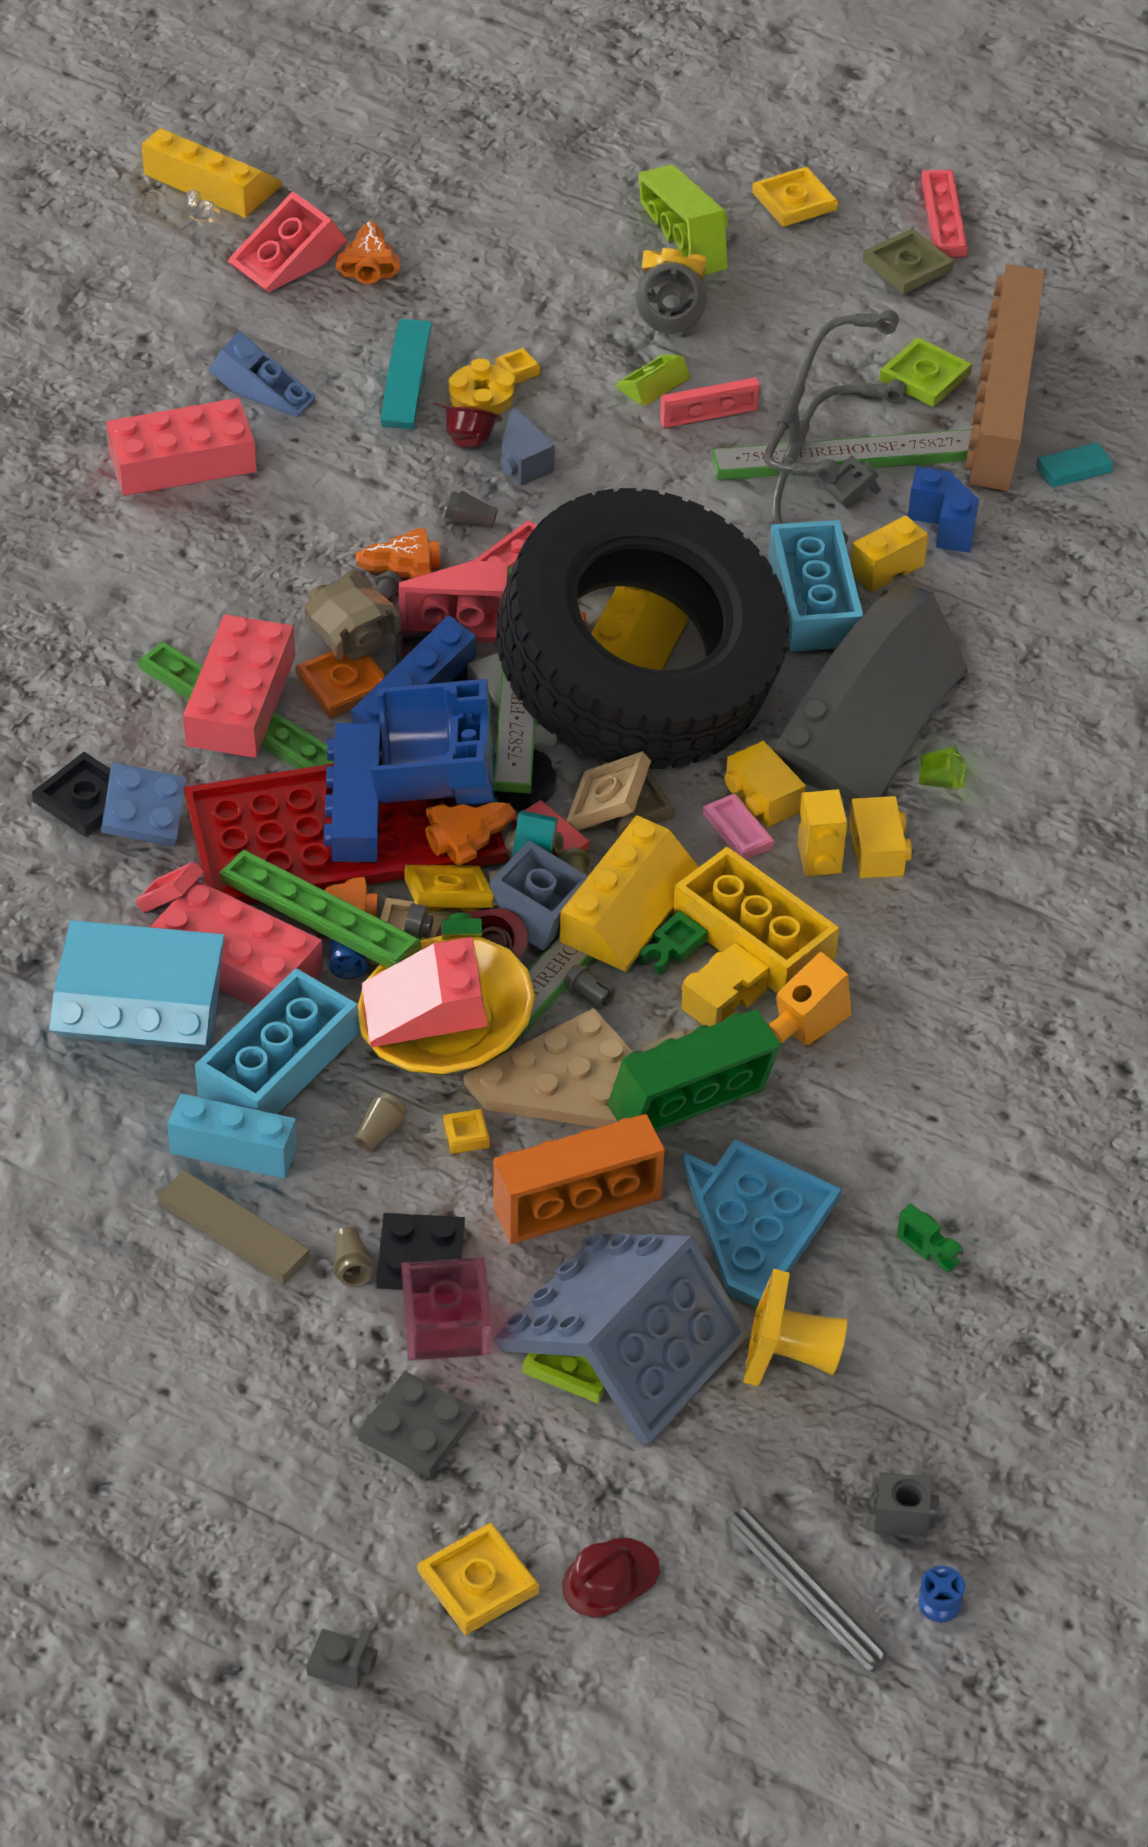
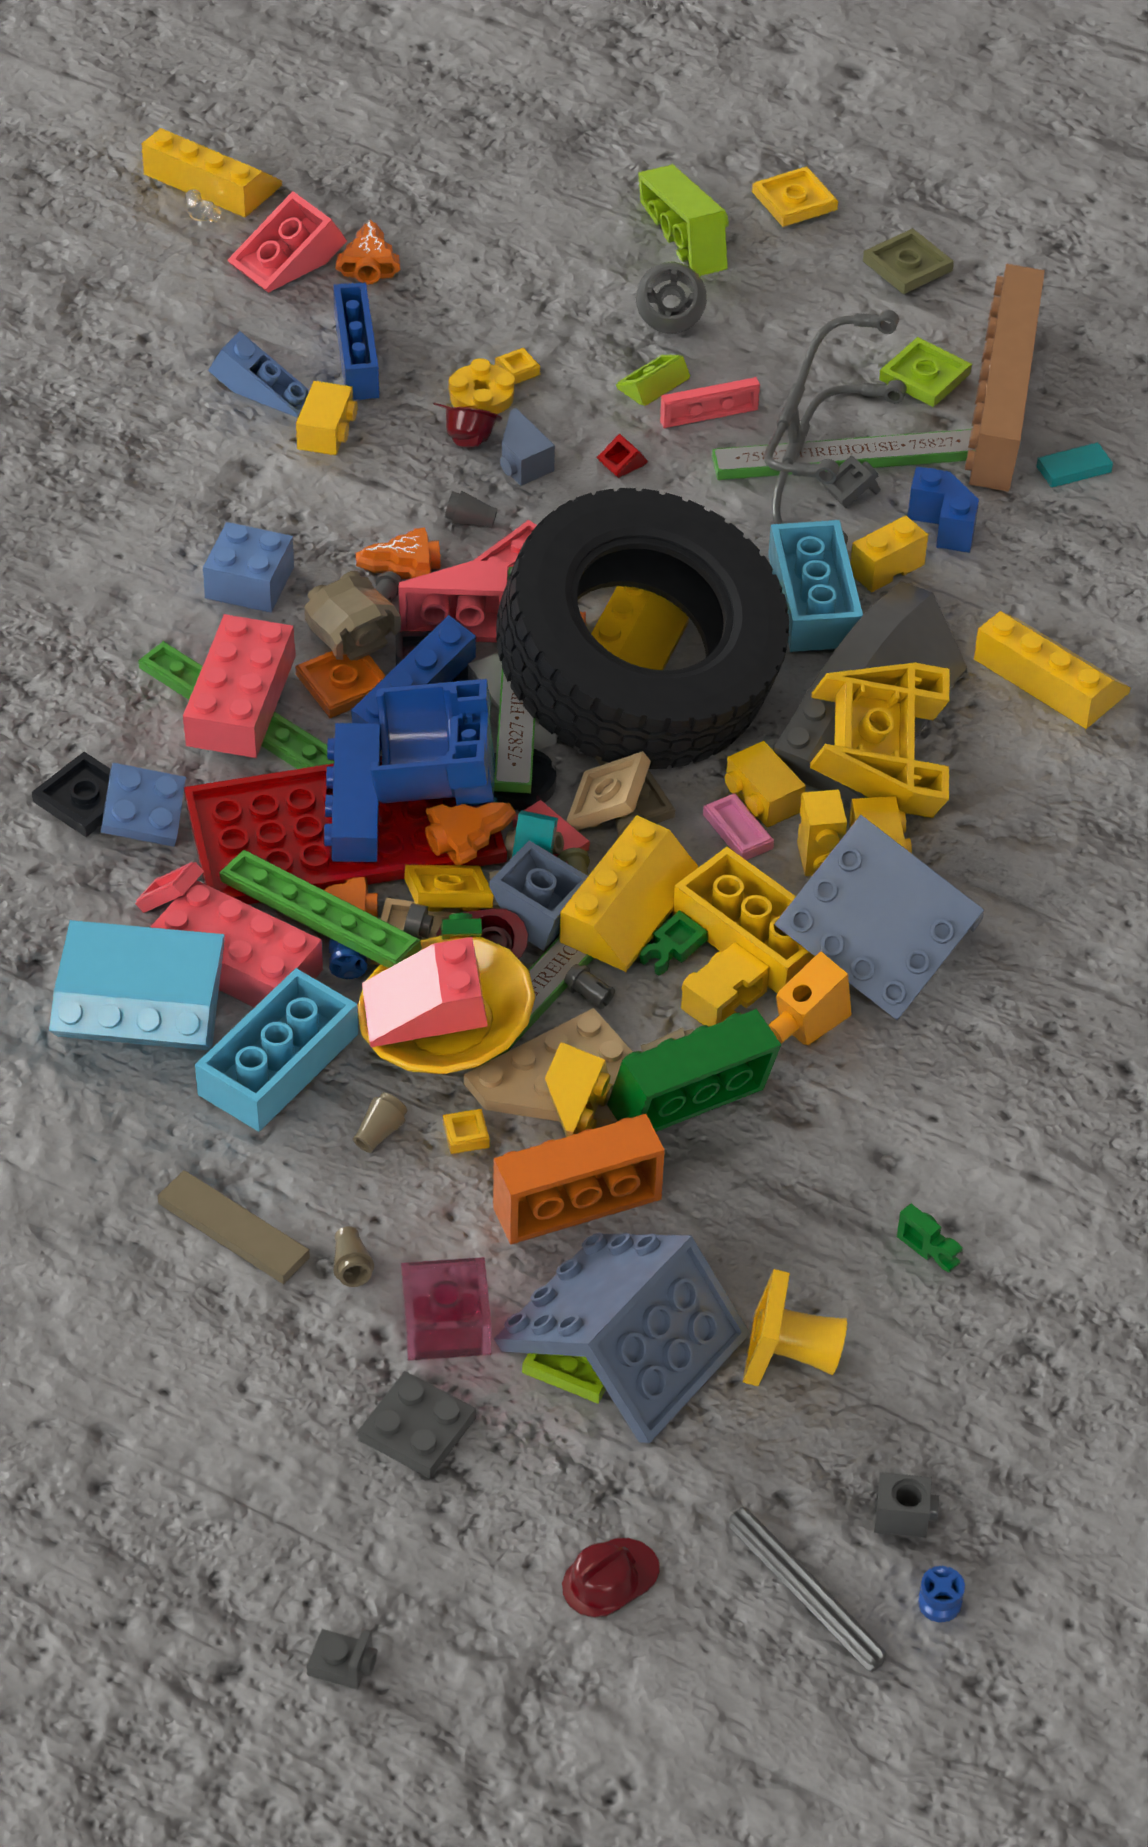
(181, 446): coral brick -> none
(232, 1136): medium azure brick -> none
(248, 567): none -> medium blue brick
(325, 418): none -> yellow brick
(356, 340): none -> blue brick
(406, 373): teal slope -> none
(416, 1240): black plate -> none
(478, 1578): yellow plate -> none
(577, 1087): none -> yellow slope
(621, 457): none -> red slope
(653, 258): yellow plate -> none
(756, 1215): dark azure wing -> none
(878, 733): none -> yellow wedge
(880, 916): none -> sand blue bracket
(943, 769): clear neon green slope -> none
(944, 212): coral tile -> none
(1047, 669): none -> yellow slope

